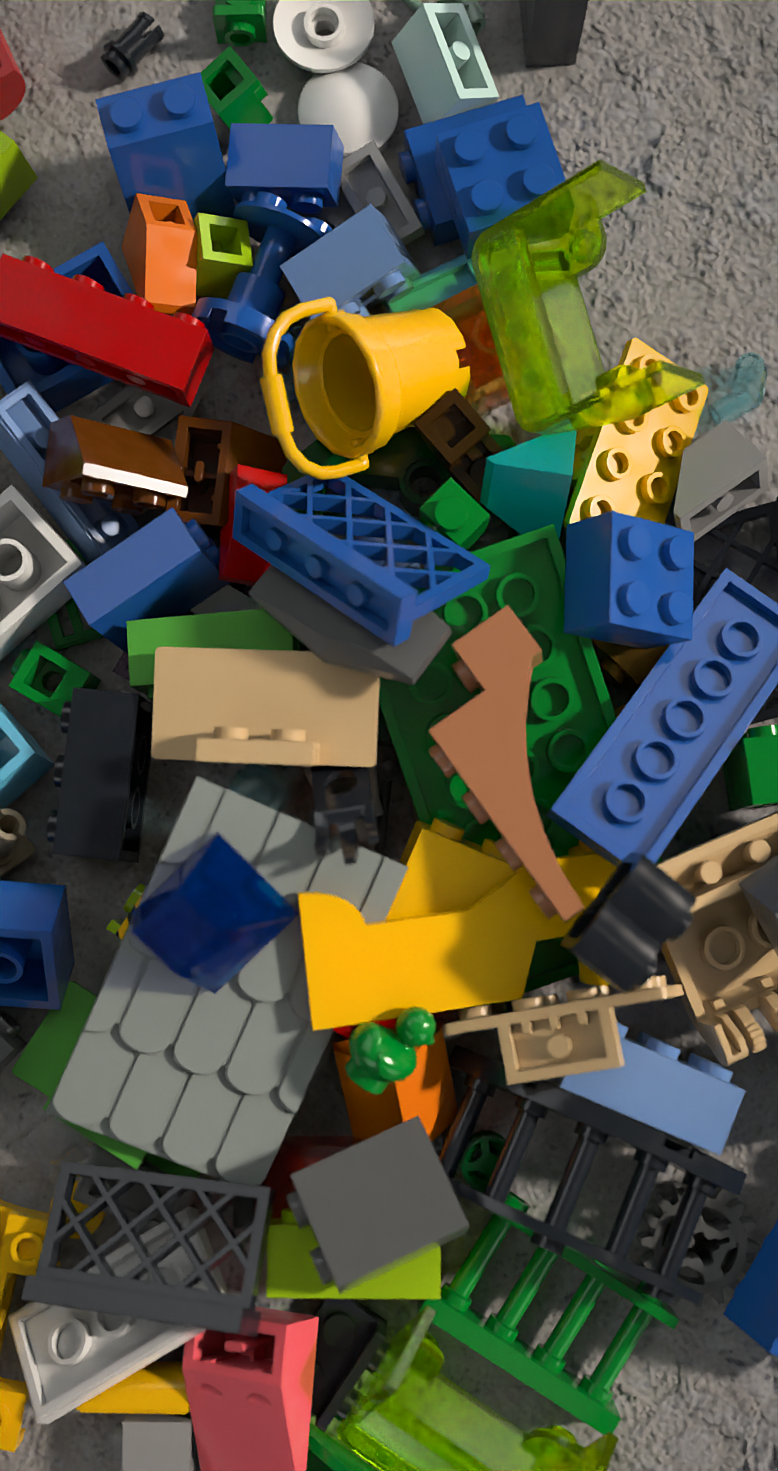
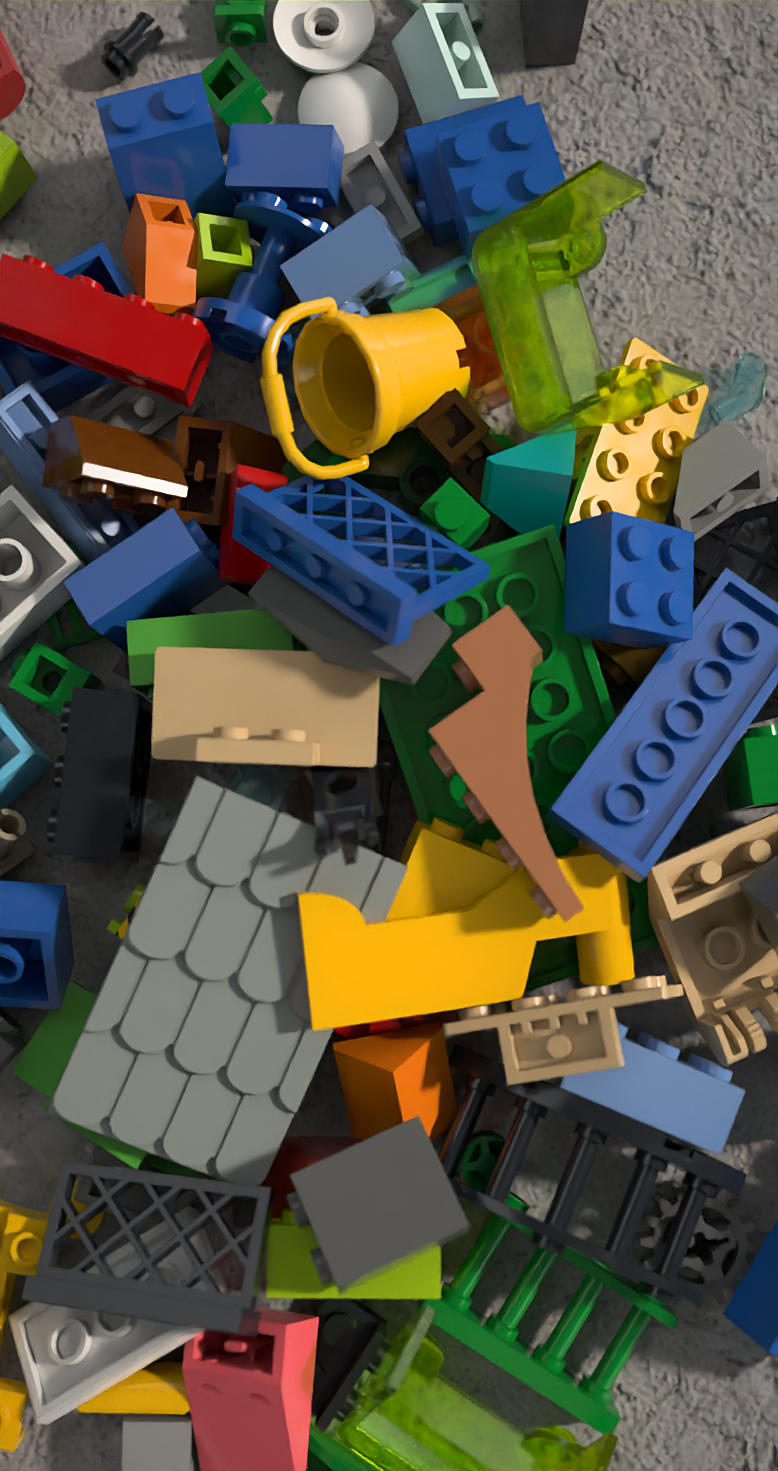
(212, 915): clear blue slope -> none
(388, 1056): green animal -> none
(630, 923): black brick -> none

